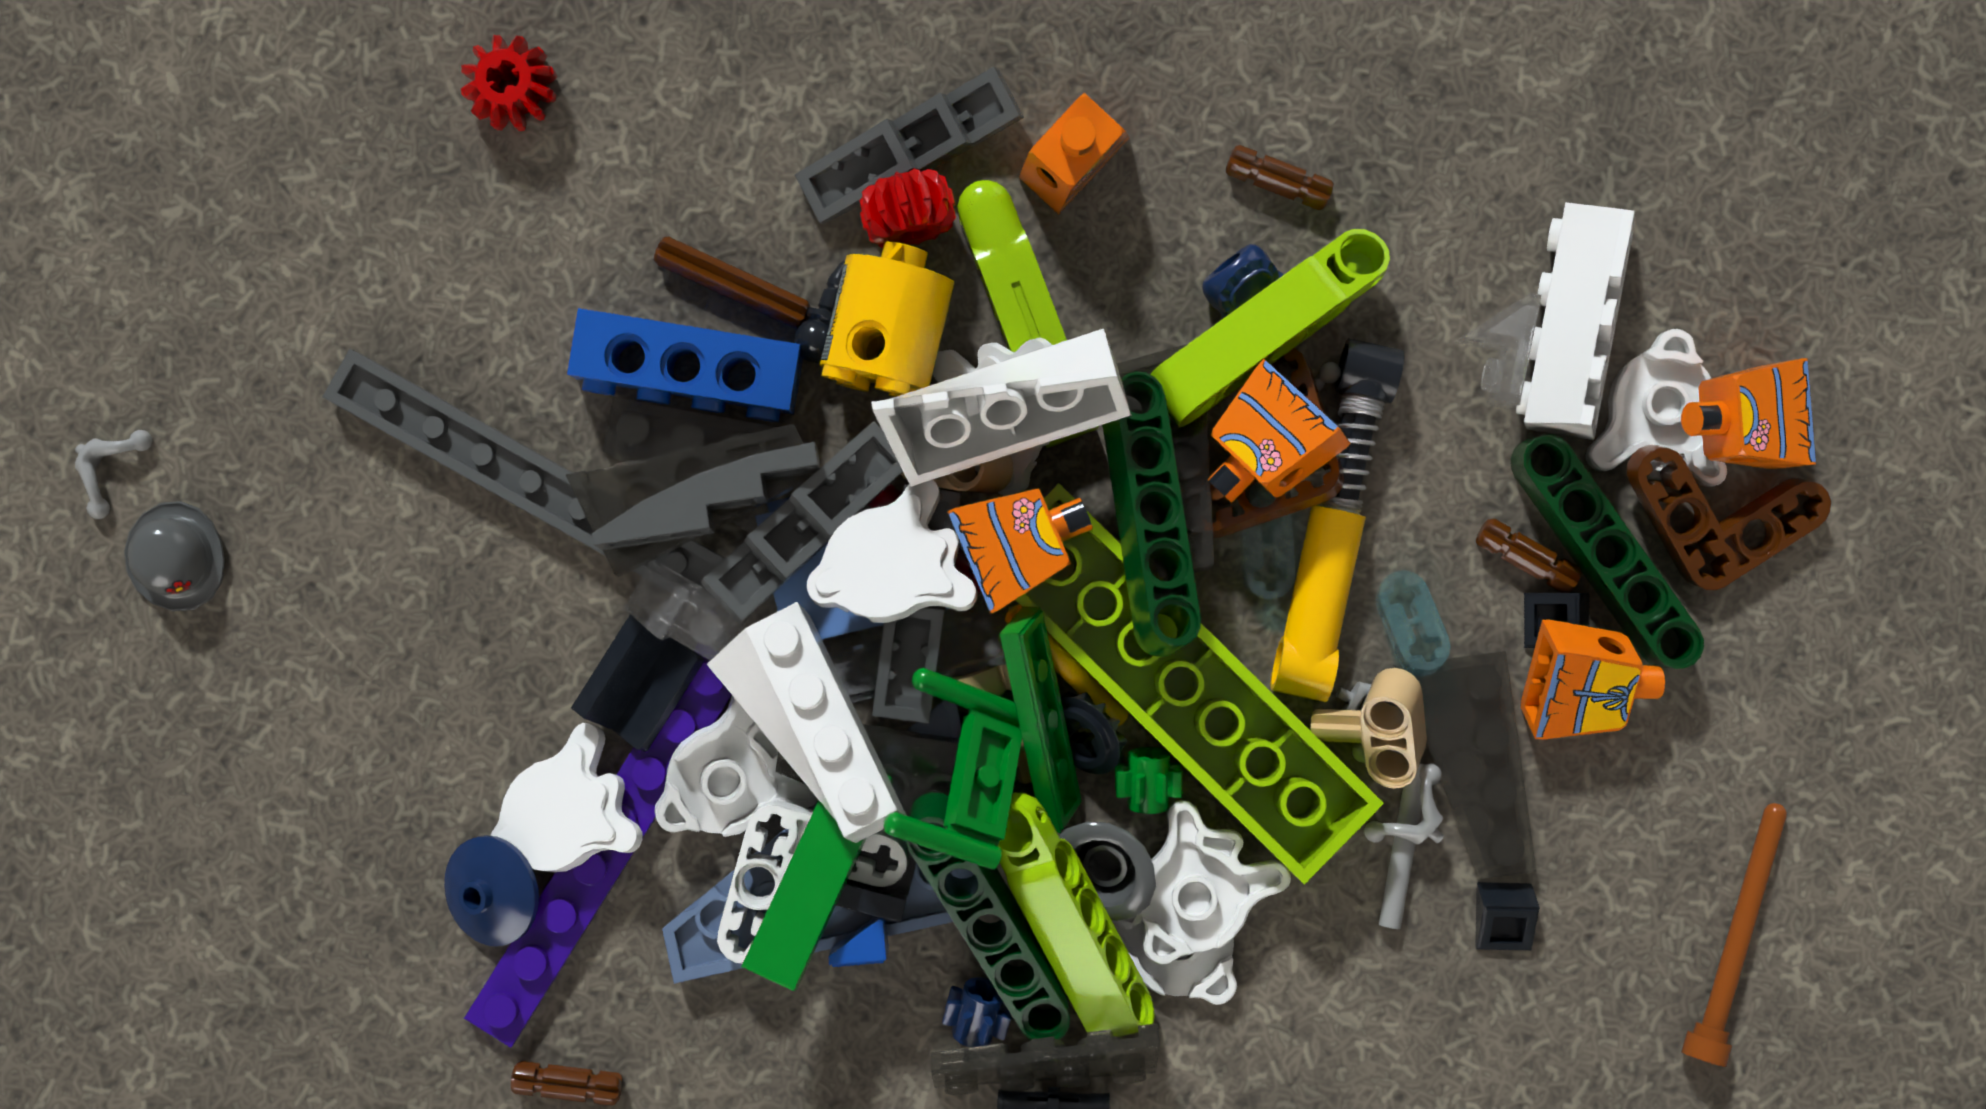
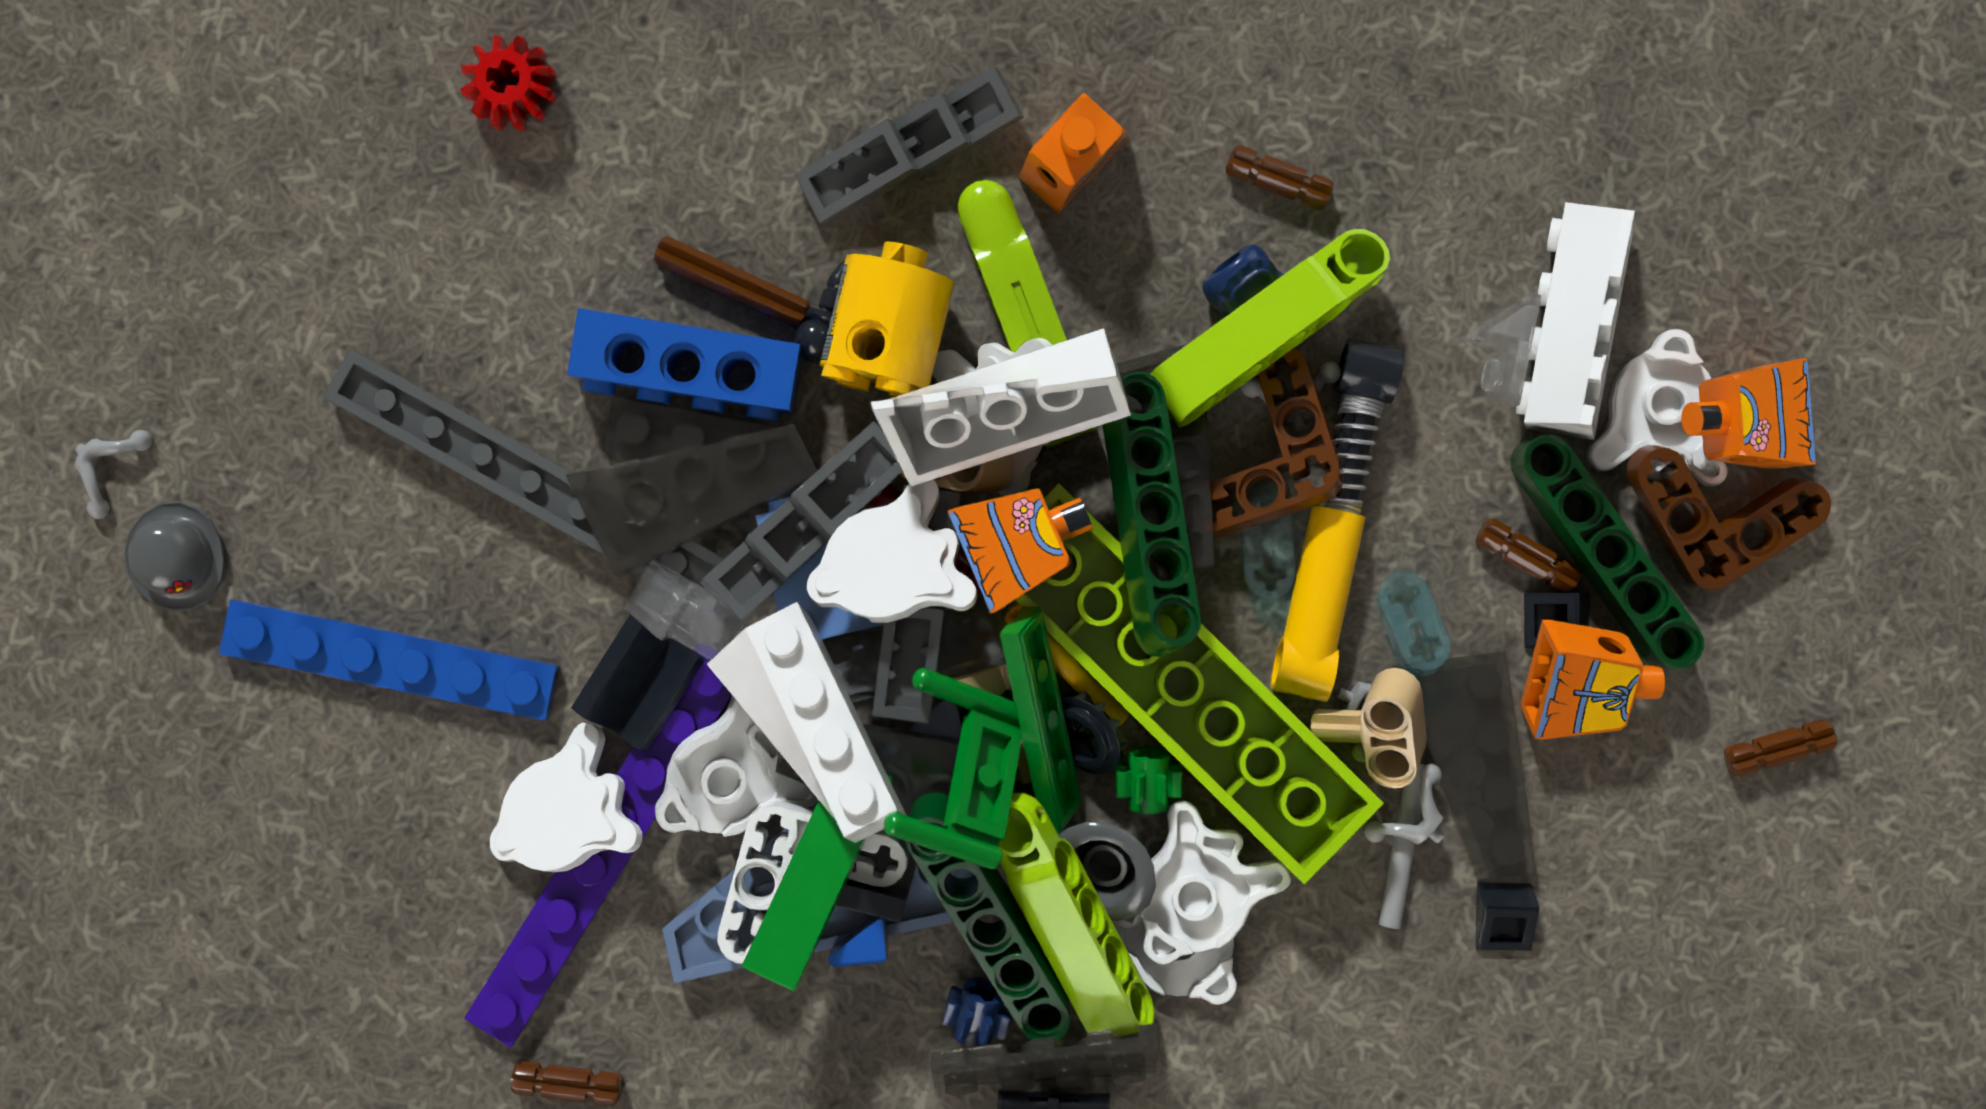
(389, 659): none -> blue plate
(491, 890): dark blue dish -> none
(688, 505): dark grey slope -> none
(907, 208): red gear -> none
(1272, 436): orange torso -> none
(1709, 1038): dark orange piece -> none
(1780, 747): none -> reddish brown axle

